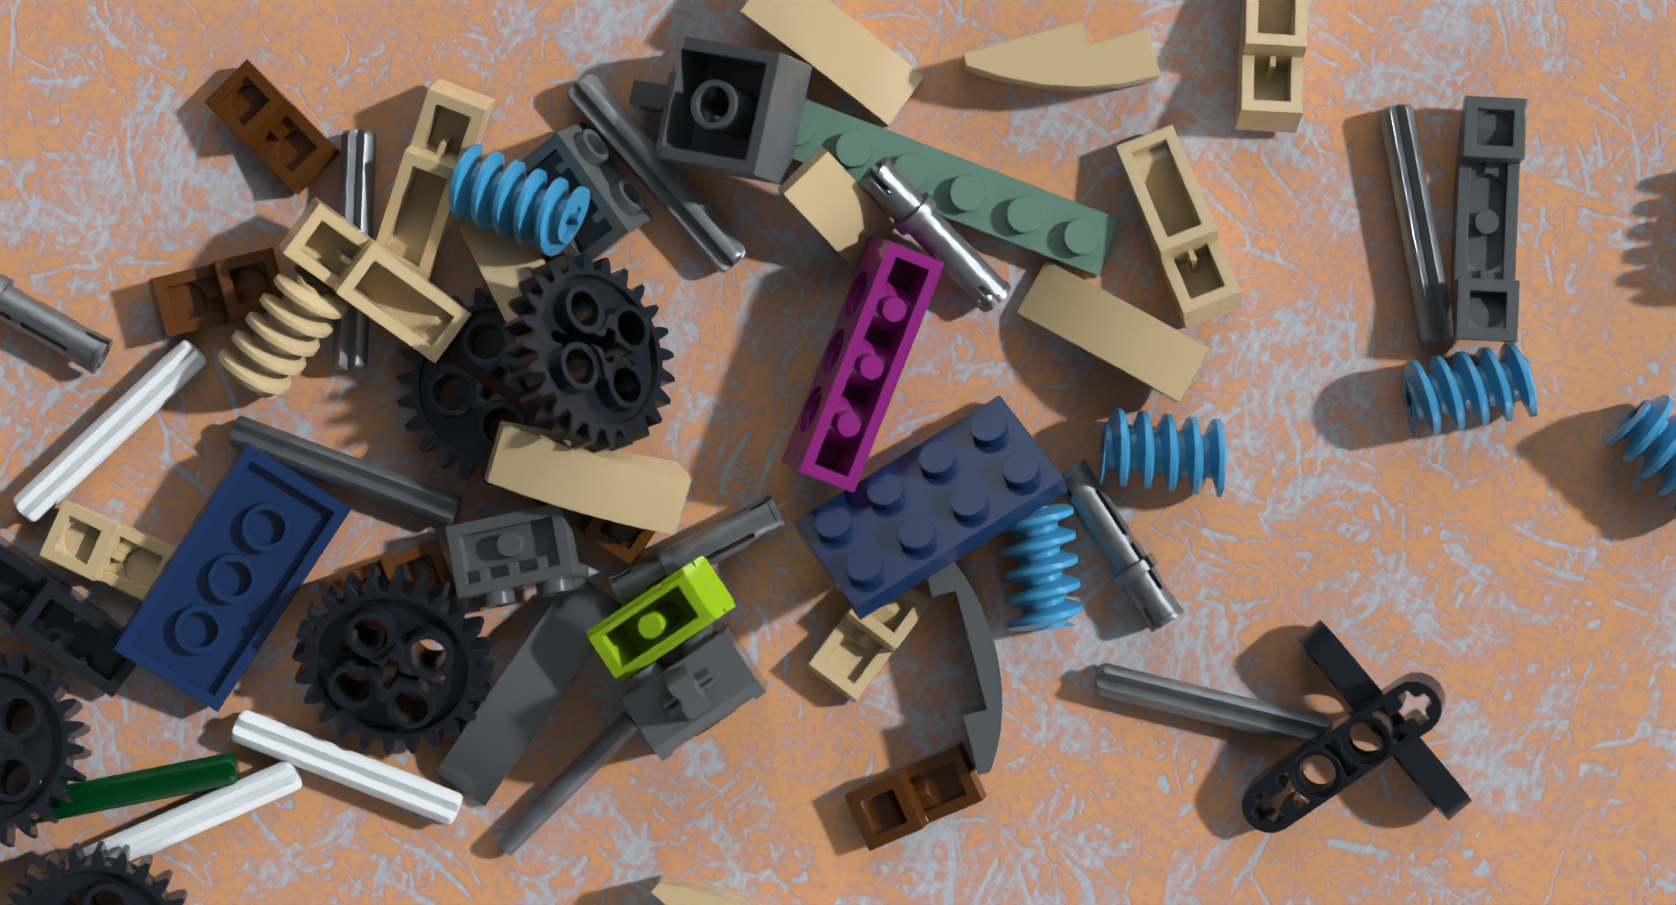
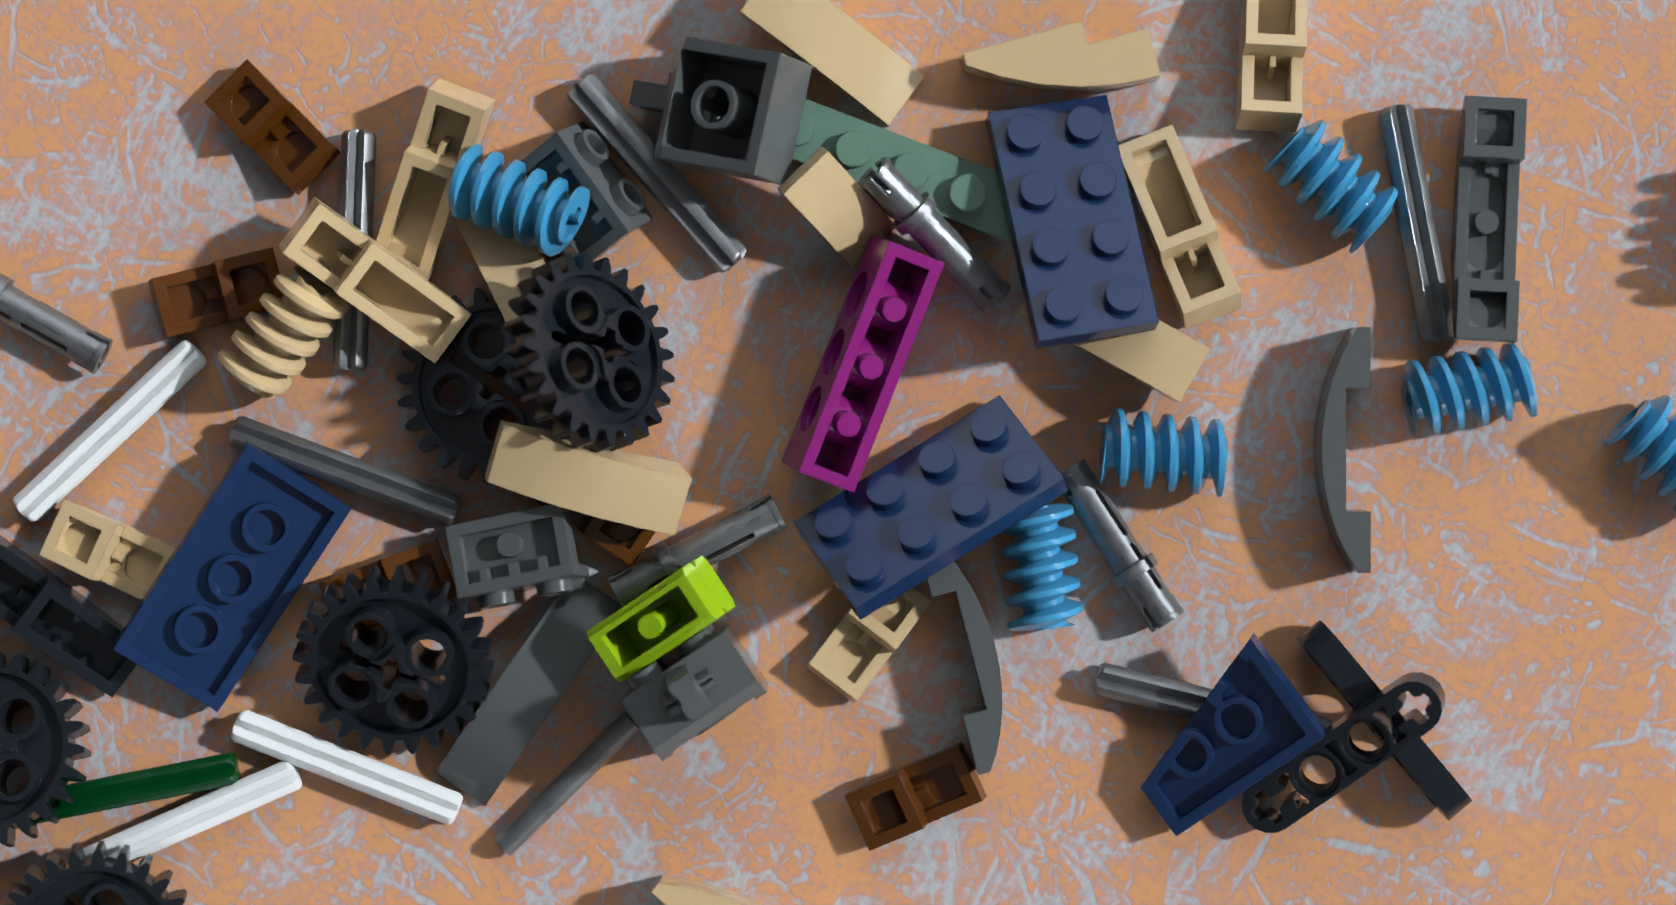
(1071, 221): none -> dark blue plate
(1233, 740): none -> dark blue wing
(1333, 183): none -> dark azure piece
(1347, 370): none -> dark grey slope

